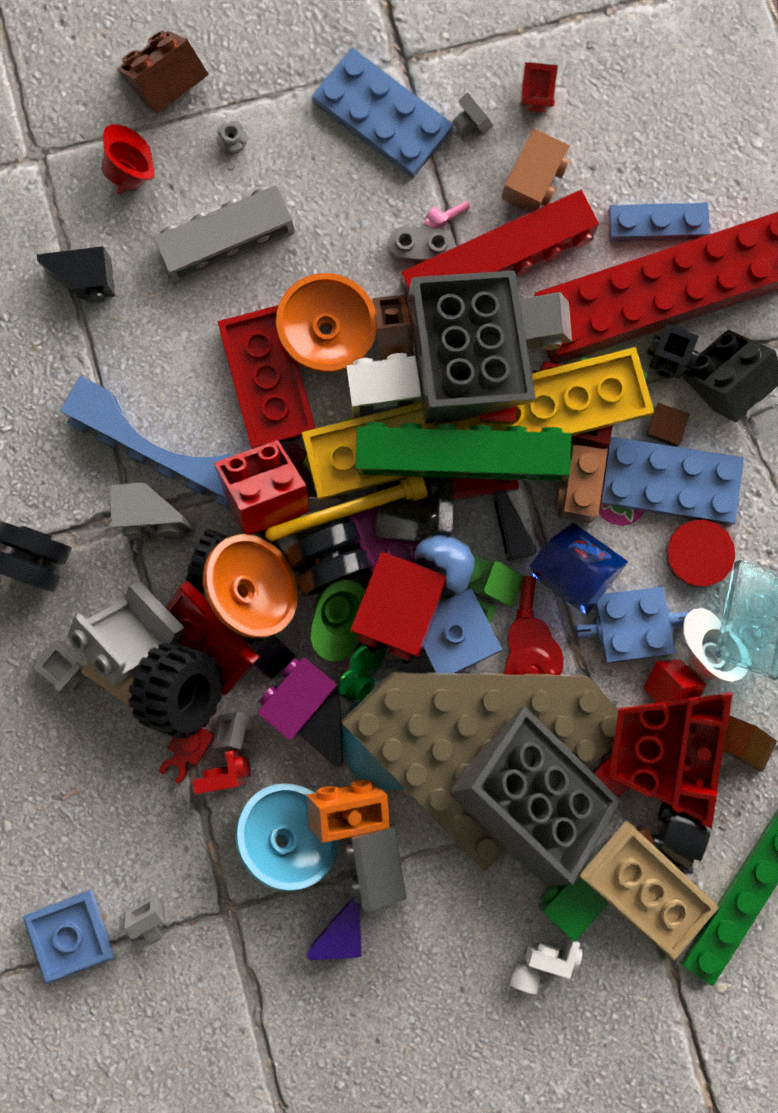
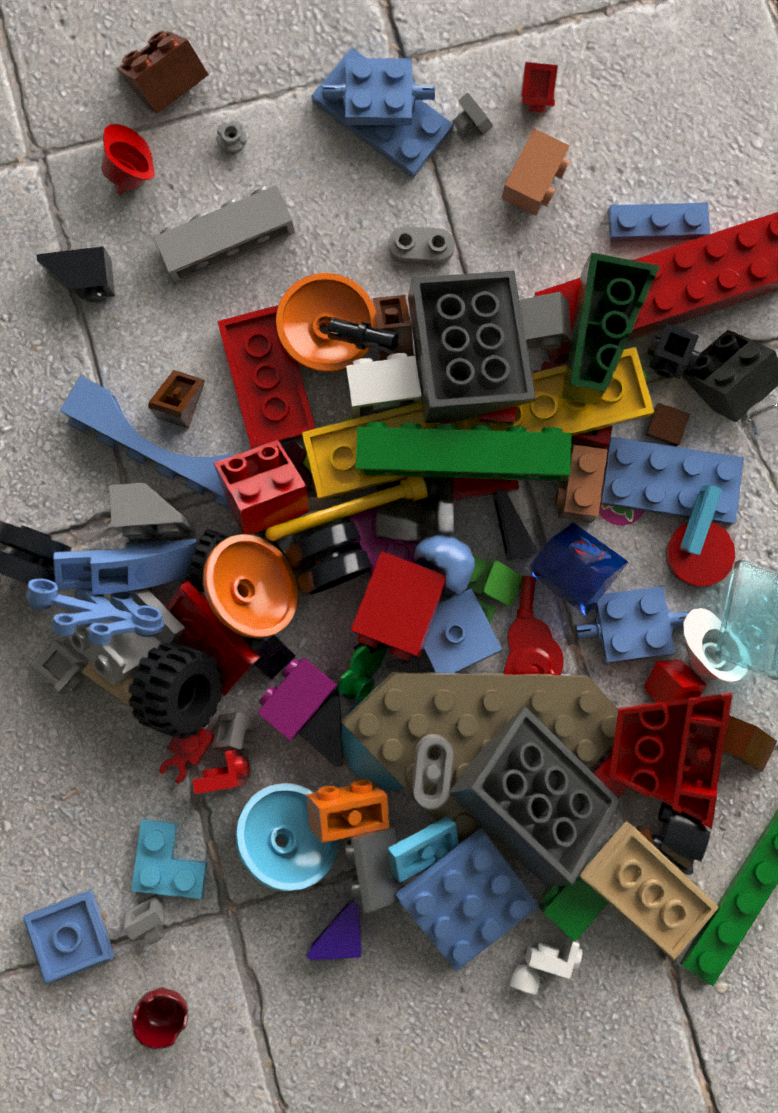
(93, 609): none -> medium blue plant
(124, 569): none -> medium blue slope
(157, 869): none -> medium azure plate
(159, 1018): none -> dark red hair
(177, 399): none -> reddish brown slope
(333, 619): bright green piece -> none
(363, 335): none -> black pin
(378, 91): none -> medium blue plate
(423, 849): none -> medium azure plate
(432, 769): none -> light grey plate
(437, 219): bright pink hand -> none
(467, 899): none -> medium blue plate
(518, 243): red brick -> none
(604, 318): none -> dark green wedge
(700, 519): none -> medium azure tile

